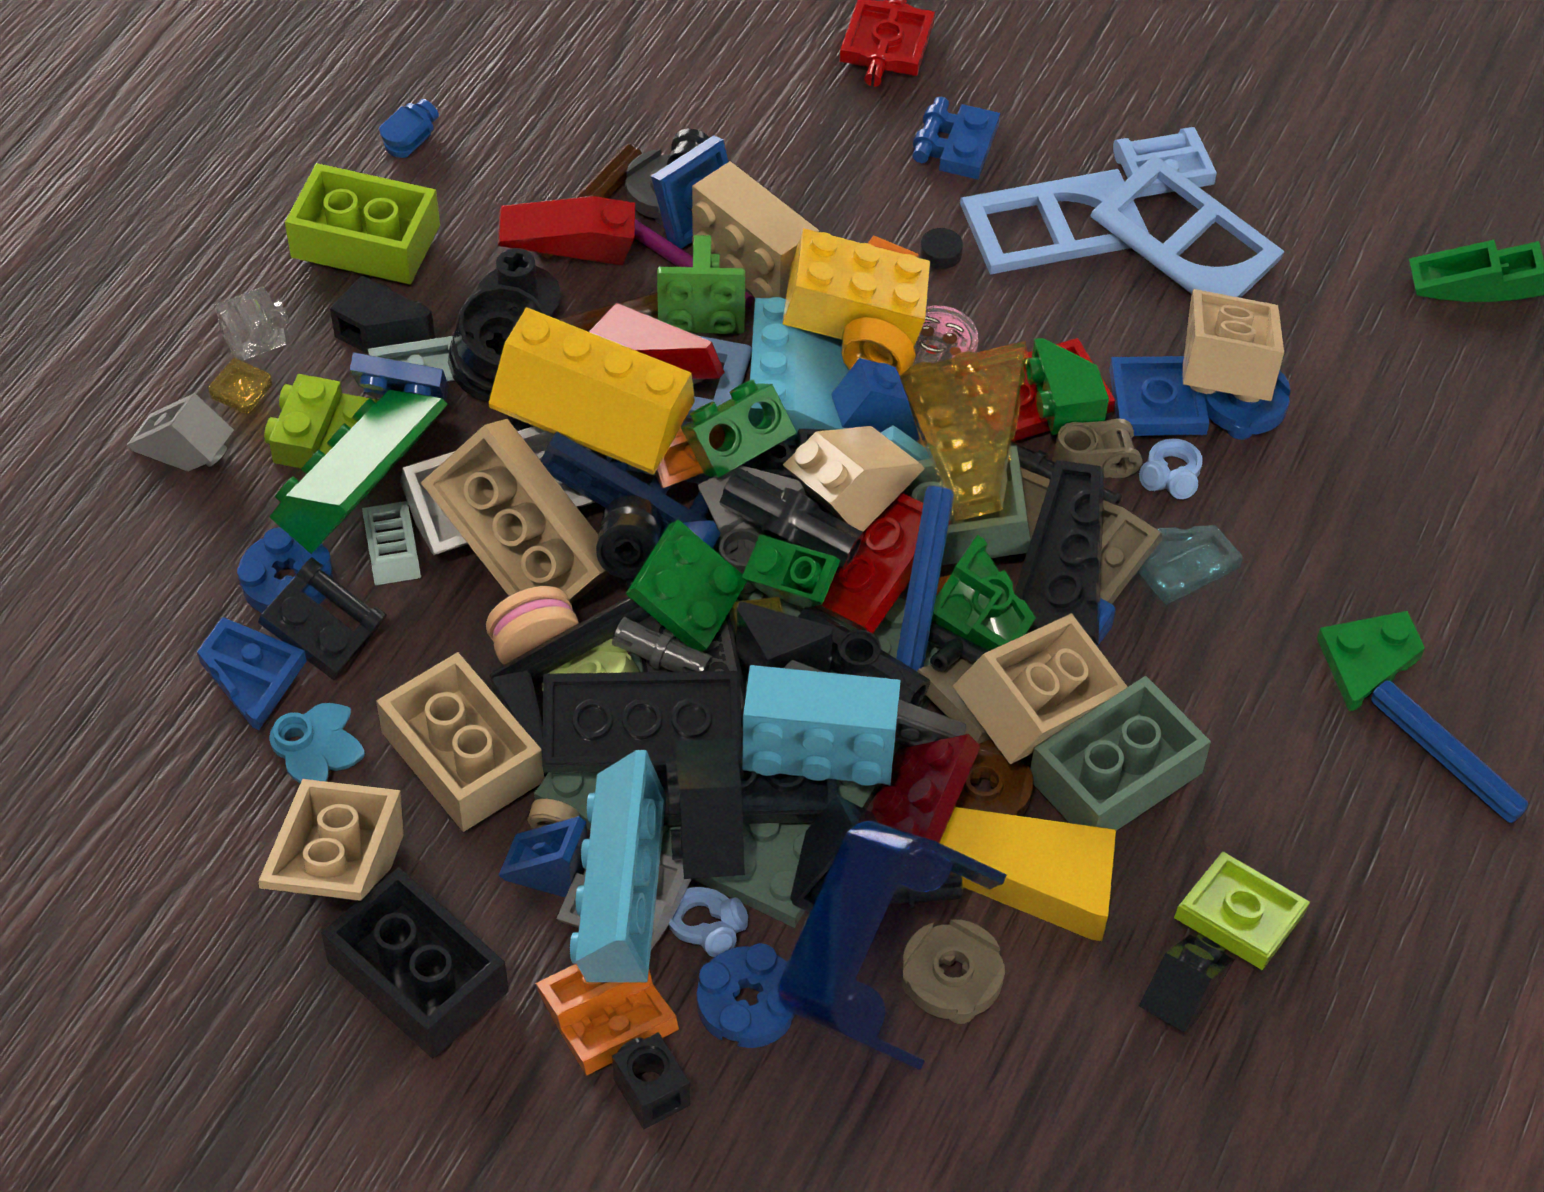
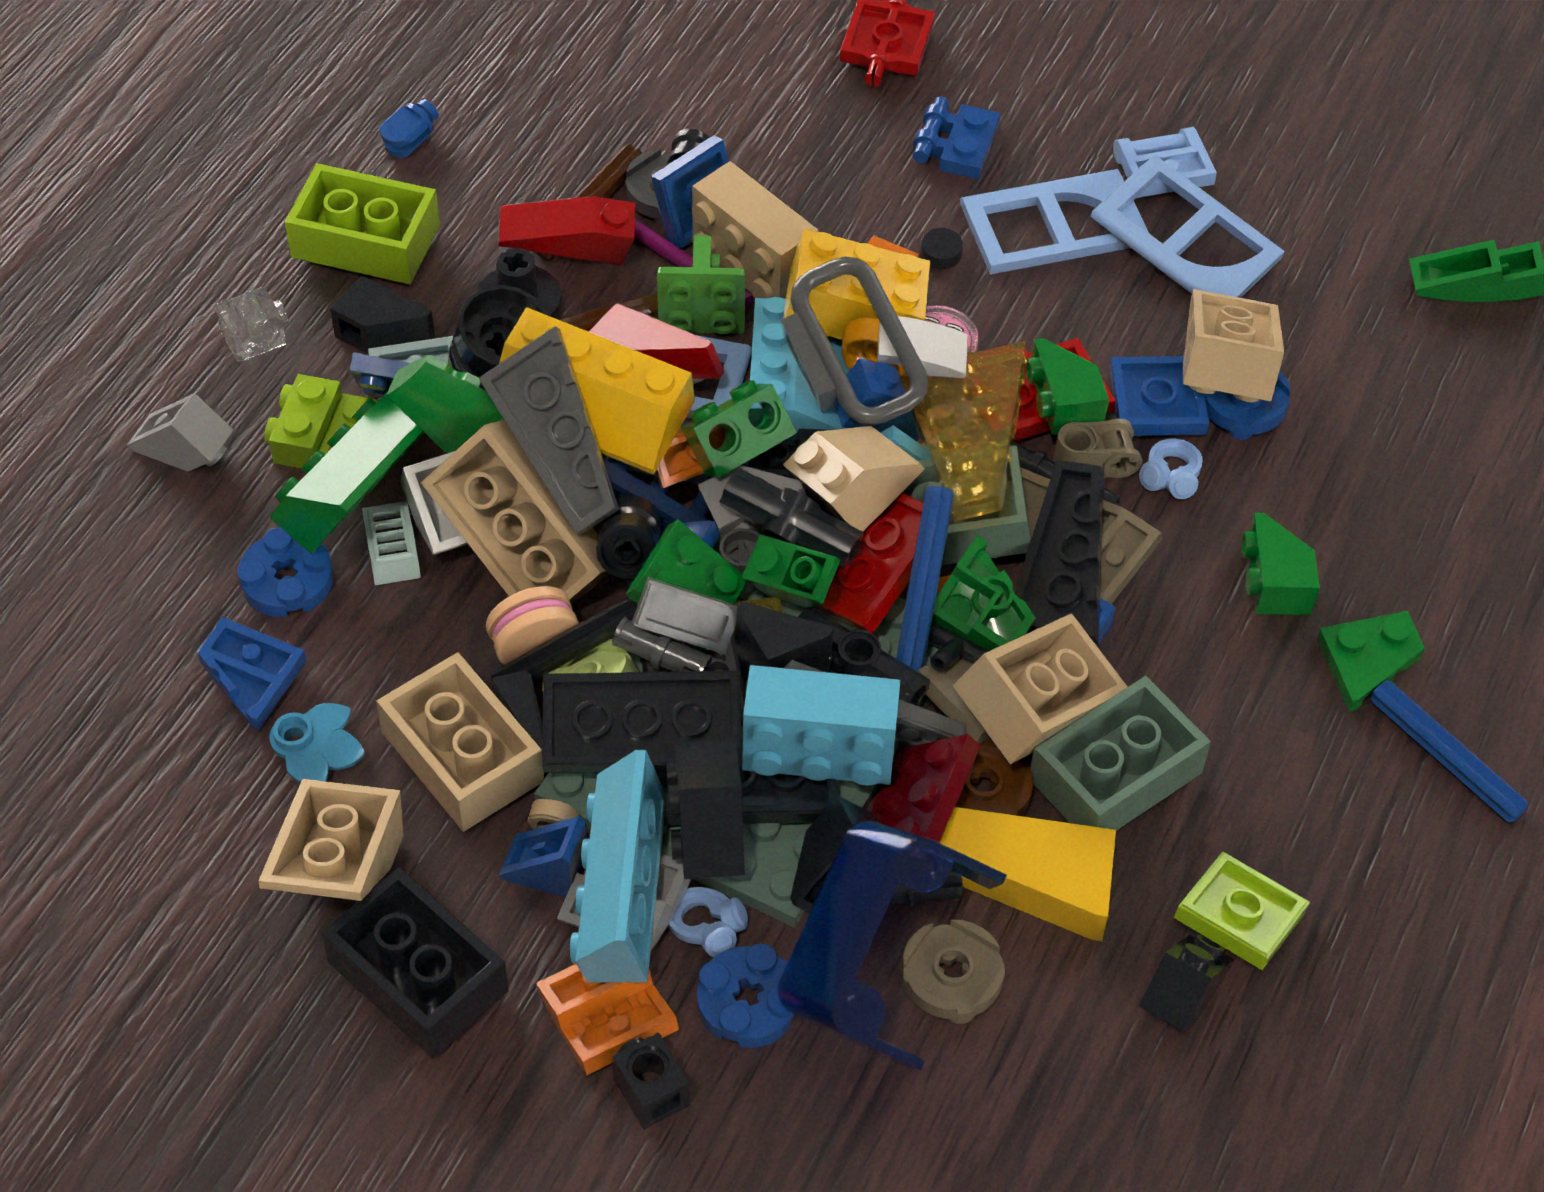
(240, 385): clear yellow plate -> none
(310, 627): black plate -> none
(442, 401): none -> green slope
(551, 423): none -> dark grey wing
(685, 615): none -> flat silver tile
(818, 360): none -> dark grey bar
(938, 347): none -> white slope
(1188, 561): clear light blue wing -> none
(1280, 570): none -> green slope

